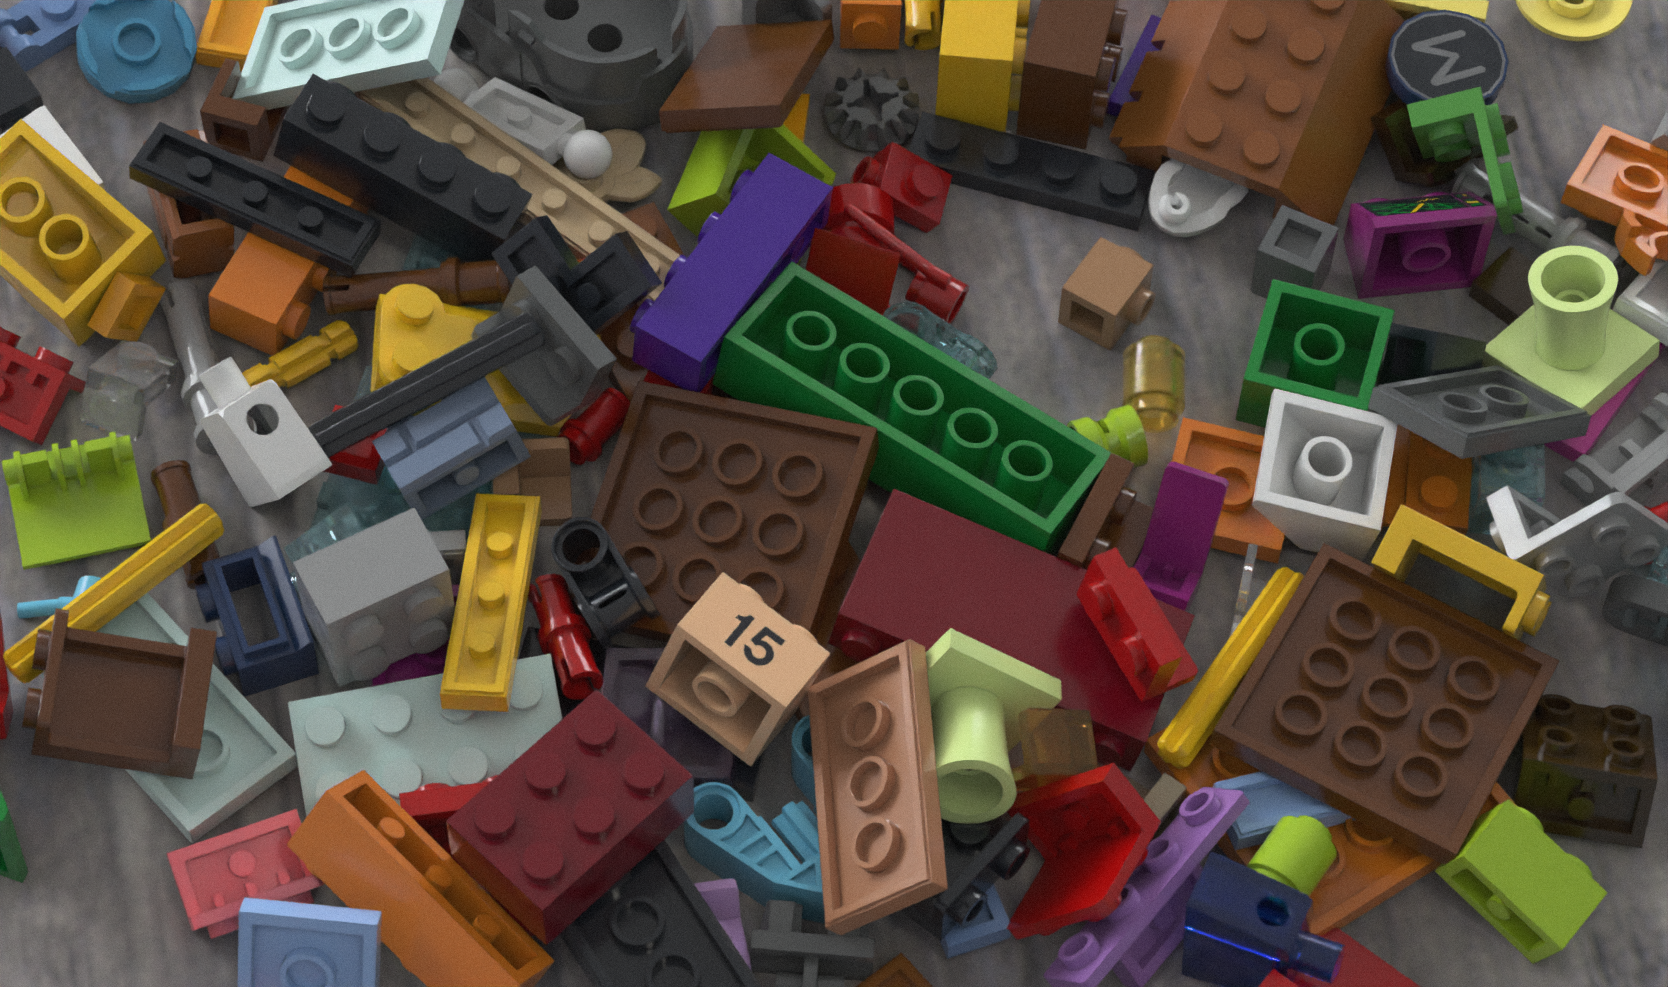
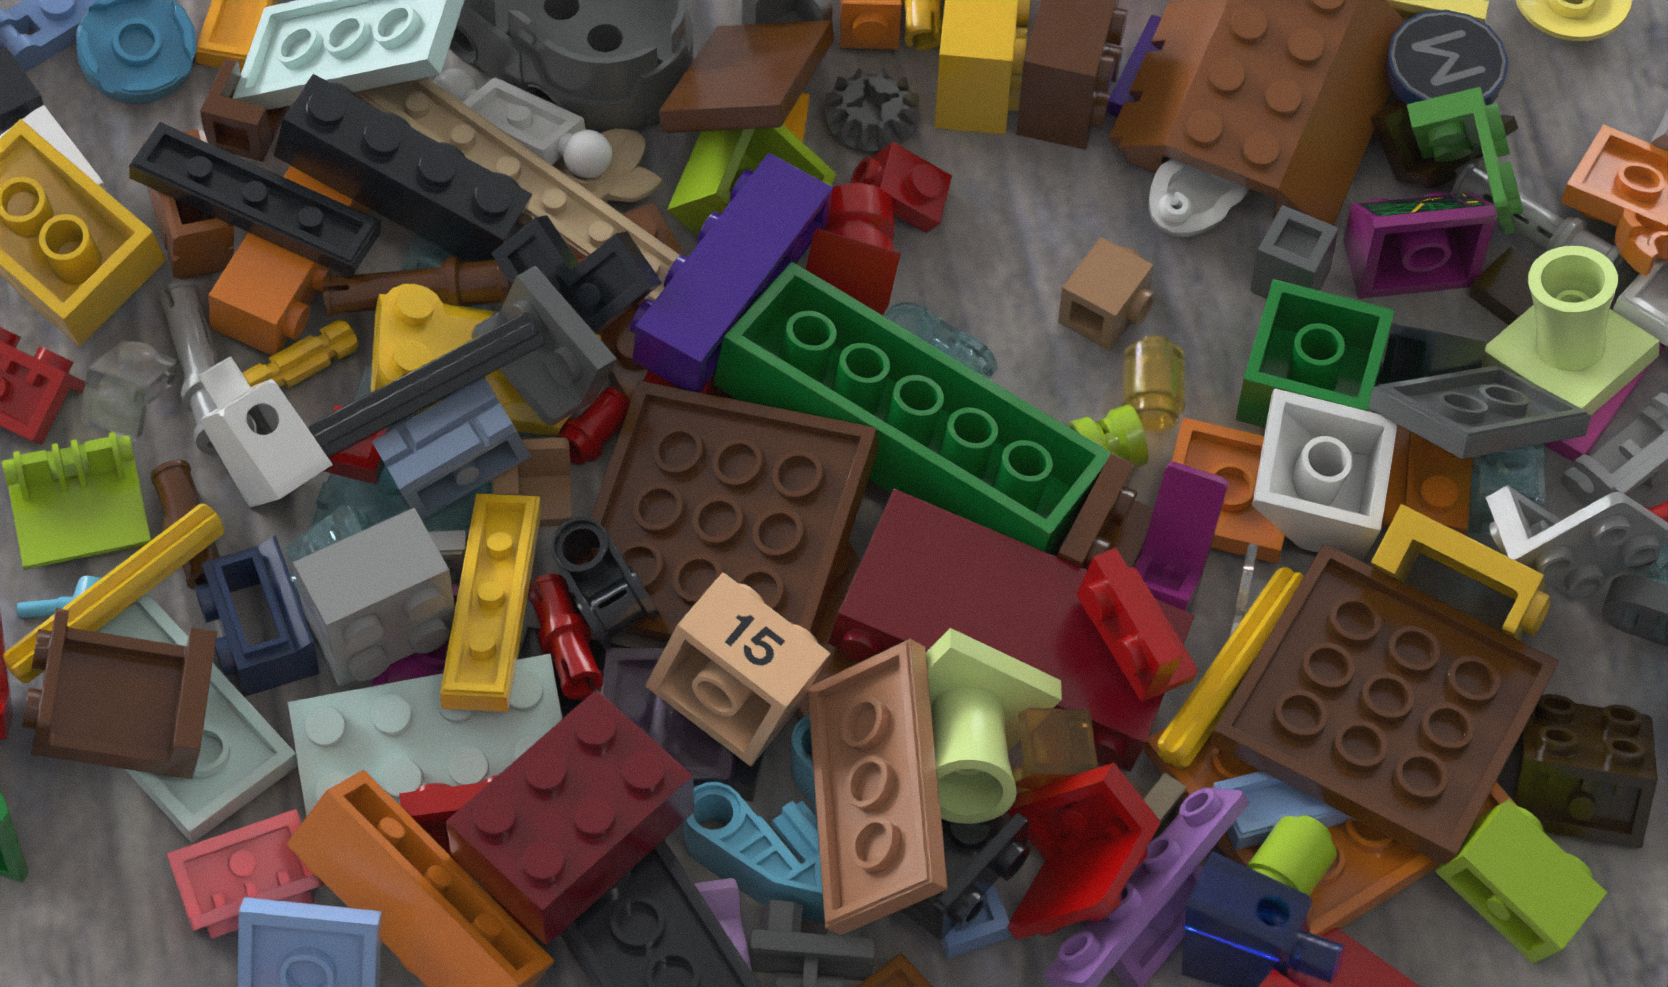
(126, 306): light orange tile -> none
(931, 285): red plant -> none
(1034, 171): black plate -> none

